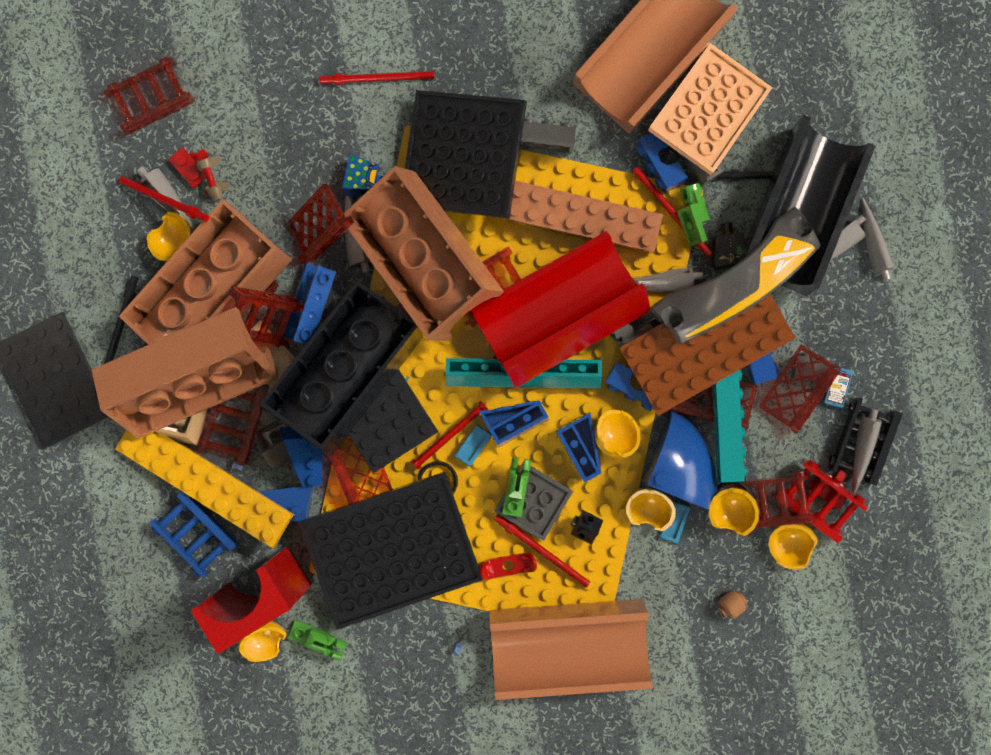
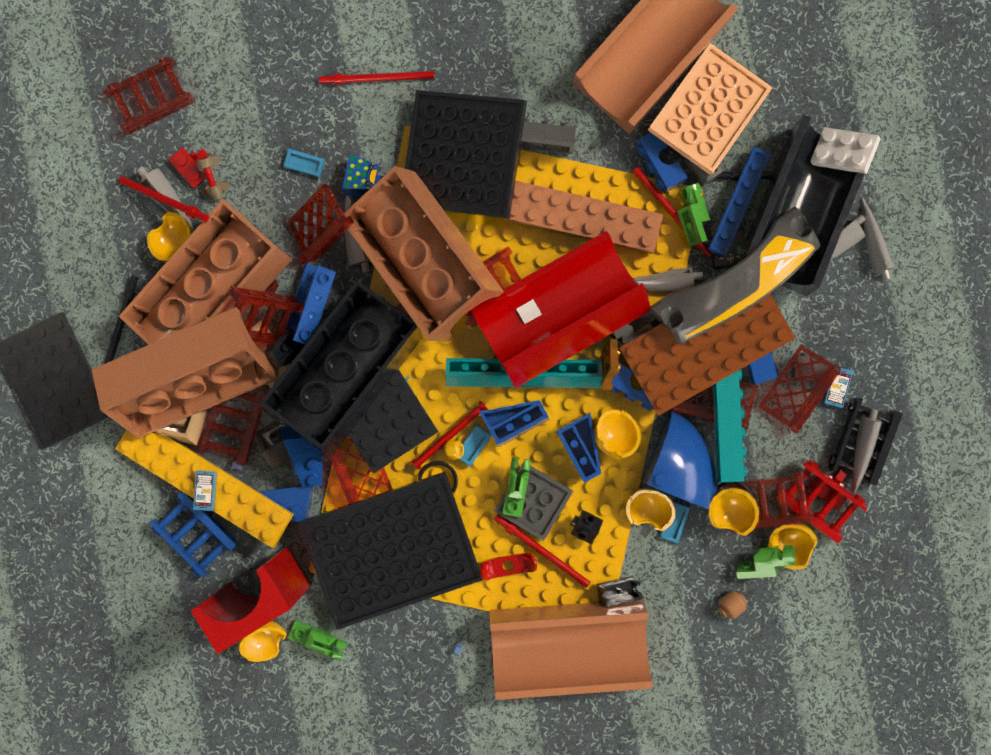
(205, 490): none -> tile
(284, 349): none -> black wing
(304, 163): none -> dark azure tile
(453, 449): none -> yellow piece
(528, 311): none -> white sticker
(610, 363): none -> pearl gold plate
(618, 591): none -> black hinge
(739, 202): none -> blue tile
(766, 562): none -> bright green plate
(845, 150): none -> white plate

